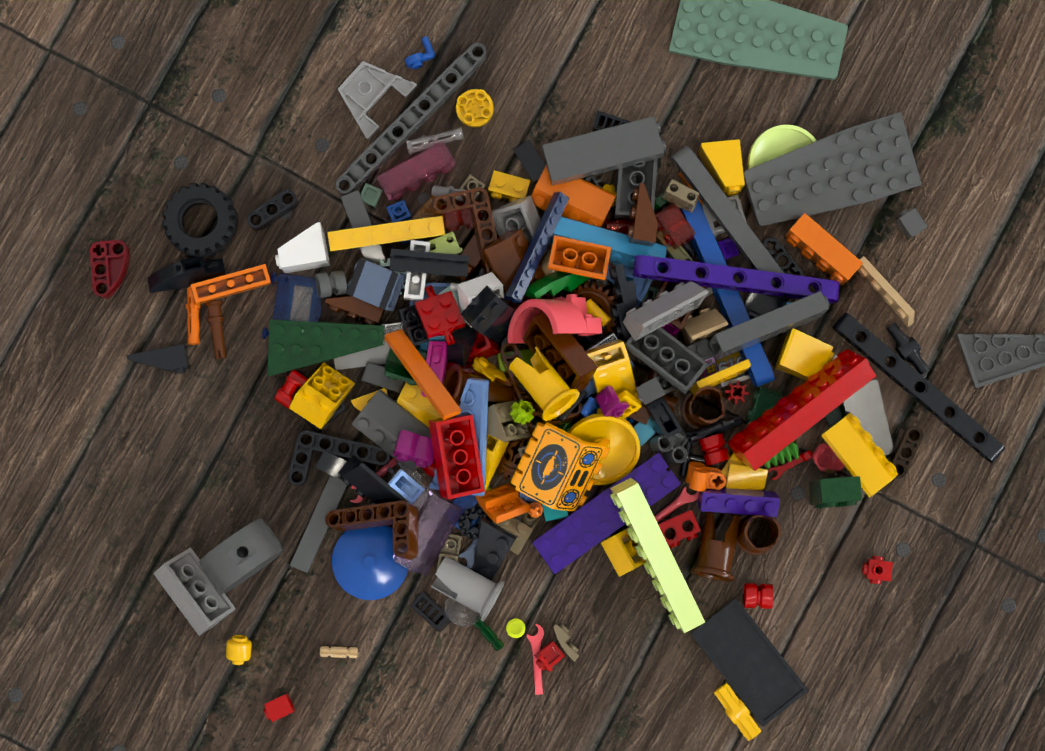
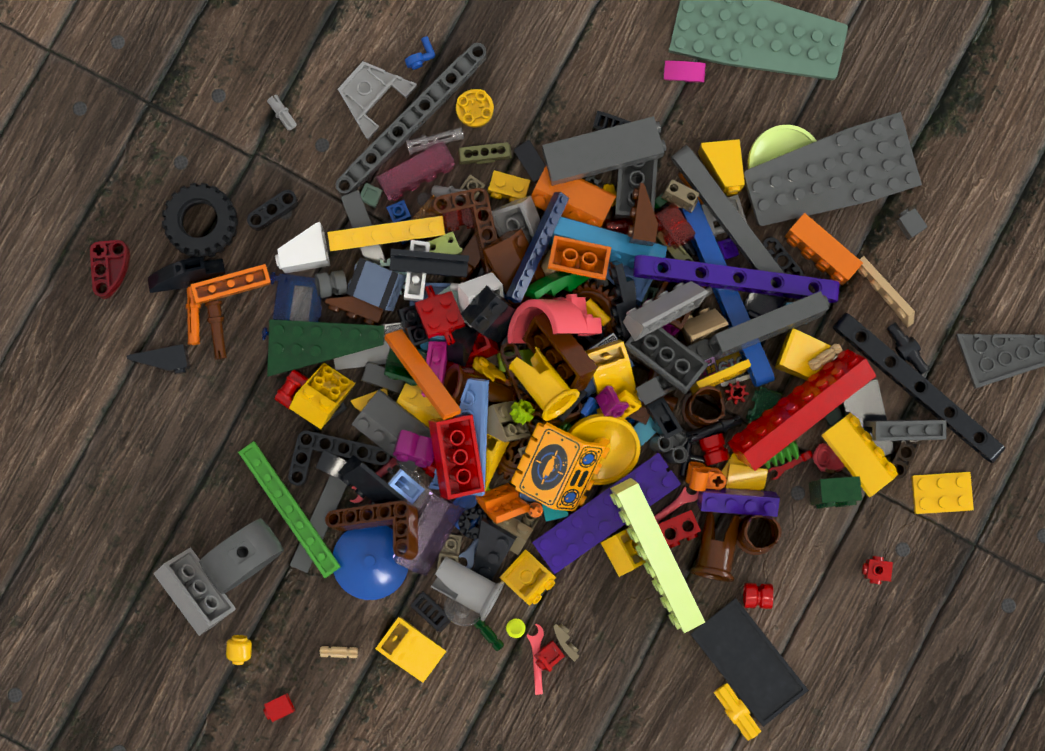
(282, 112): none -> light grey axle
(289, 509): none -> bright green tile
(410, 649): none -> yellow slope
(480, 159): none -> olive piece
(528, 578): none -> yellow plate
(684, 71): none -> dark pink slope
(825, 357): none -> tan axle
(907, 430): none -> dark grey fence
(942, 493): none -> yellow plate

